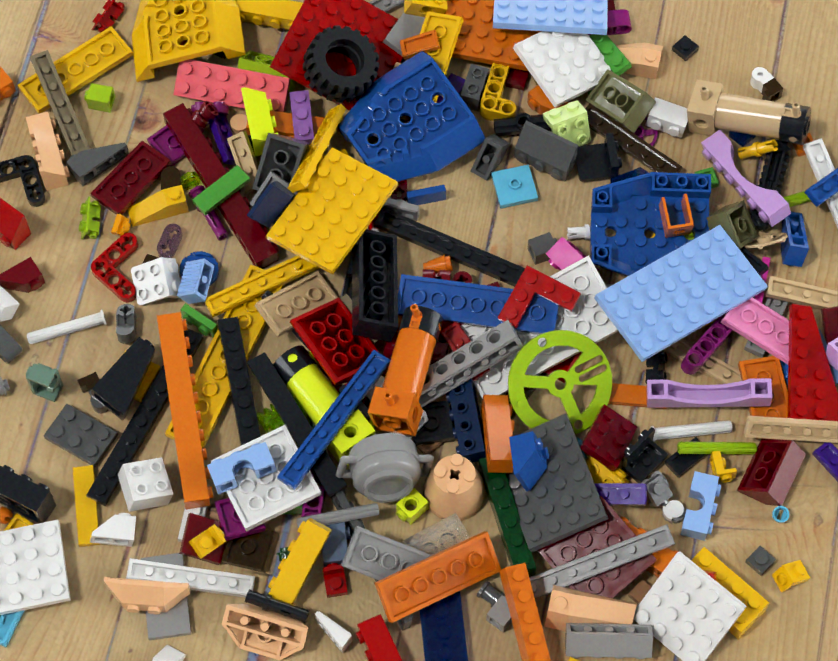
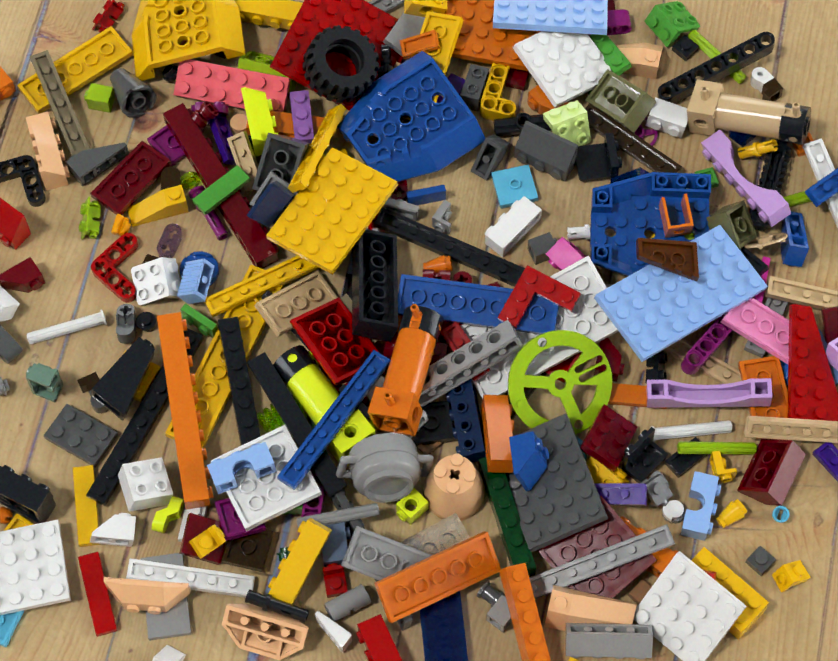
(97, 594): none -> red tile
(132, 93): none -> dark grey cone
(145, 321): none -> black plate
(168, 514): none -> neon yellow piece
(170, 72): none -> black plate
(350, 600): none -> light grey pin
(386, 63): none -> black piece
(440, 218): none -> light grey bracket
(512, 226): none -> white brick
(613, 357): none -> dark red slope
(669, 21): none -> bright green bracket
(670, 255): none -> reddish brown wing
(712, 52): none -> lime axle
(722, 62): none -> black beam
(733, 512): none -> yellow cone

